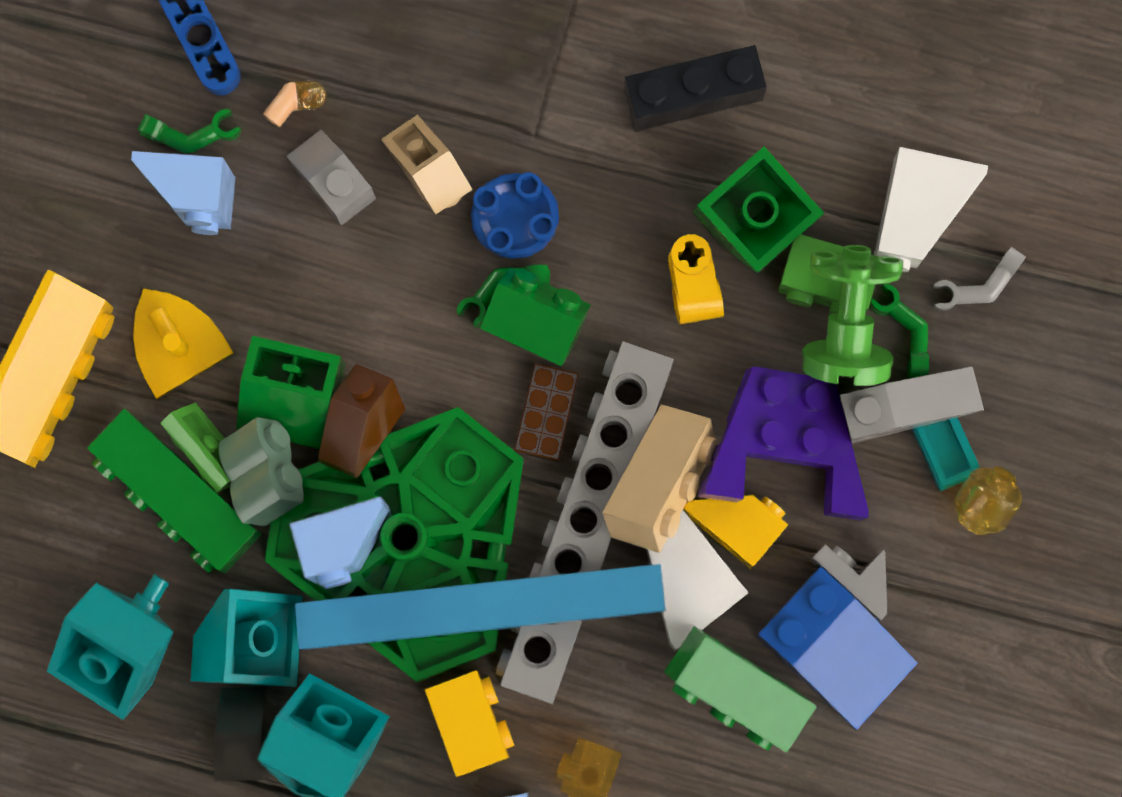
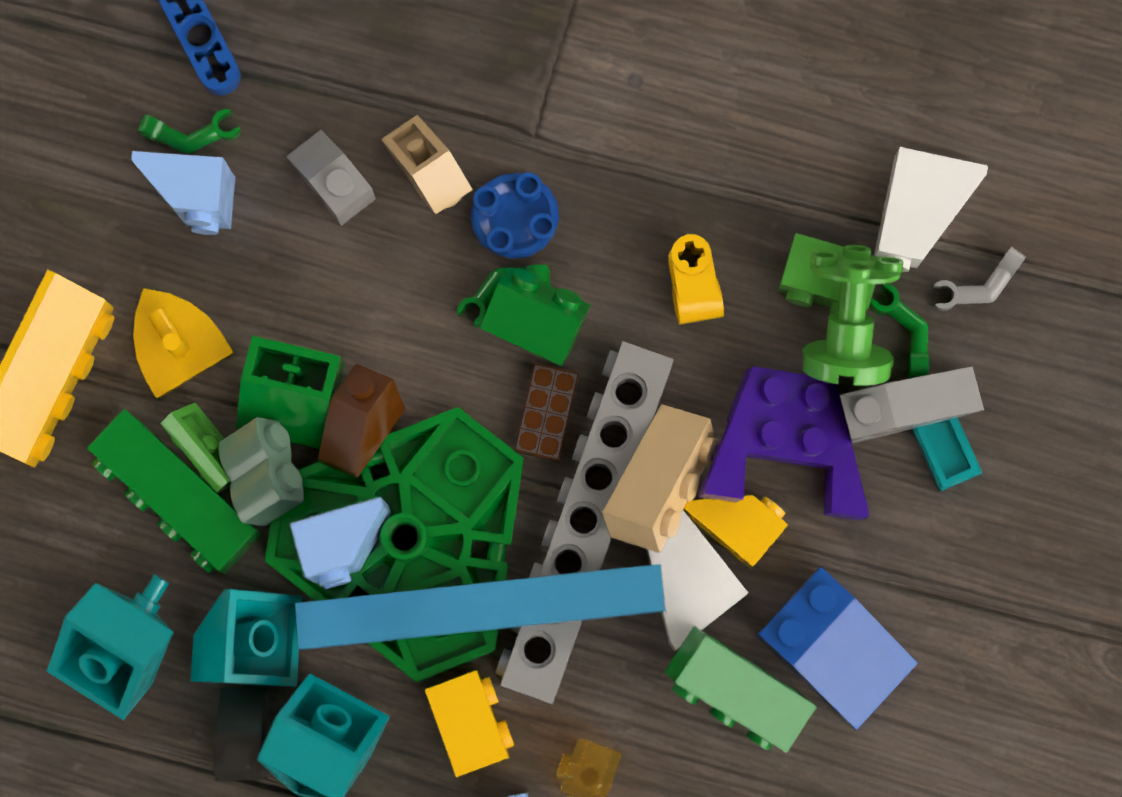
(292, 97): arm -> none
(695, 88): black brick -> none
(757, 211): green slope -> none
(866, 587): light grey slope -> none
(988, 500): clear yellow head -> none

